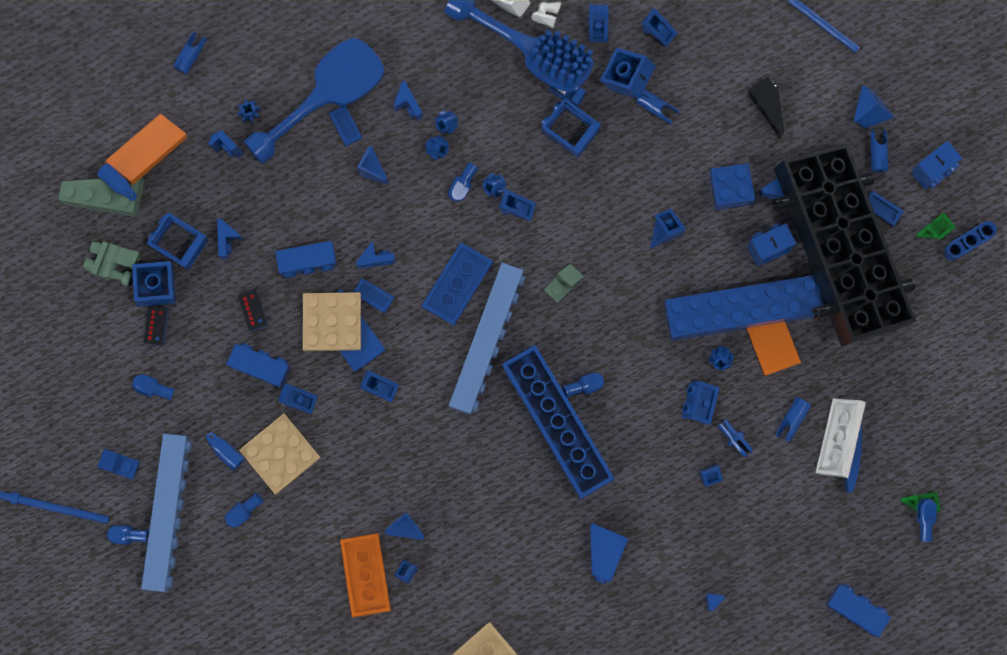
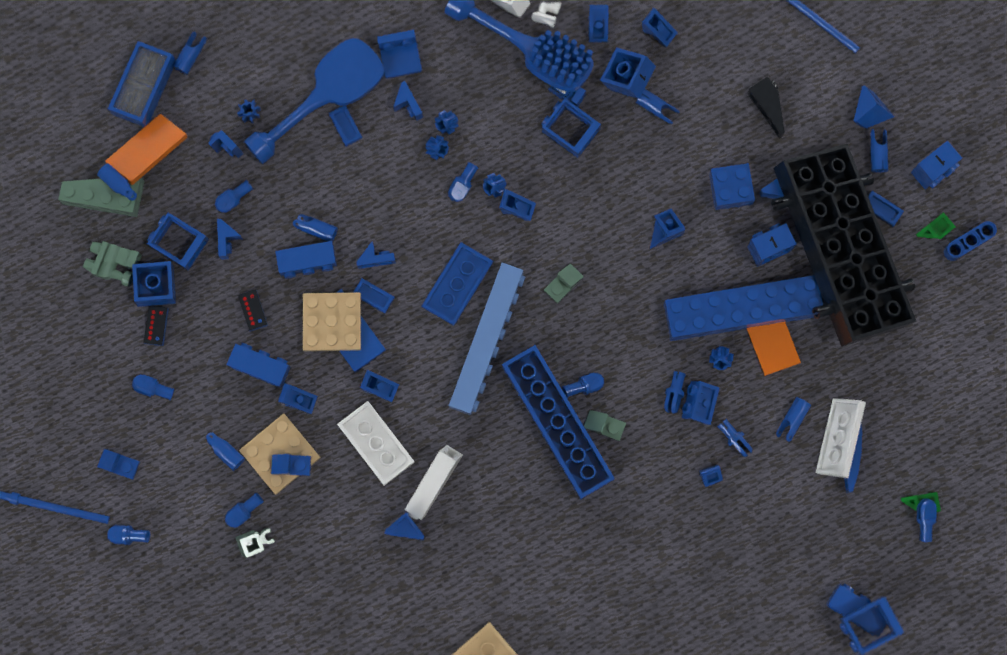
(142, 84): none -> brick
(165, 513): medium blue brick -> none
(231, 197): none -> blue arm
(251, 542): none -> brick
(291, 465): none -> blue slope
(316, 227): none -> blue piece
(365, 575): orange tile -> none
(370, 167): blue slope -> none
(376, 443): none -> white plate
(399, 54): none -> blue bracket
(406, 571): blue slope -> none
(433, 482): none -> white slope
(604, 425): none -> sand green slope
(605, 552): blue slope -> none
(674, 393): none -> blue arm
(713, 601): blue slope -> none
(889, 618): none -> blue window

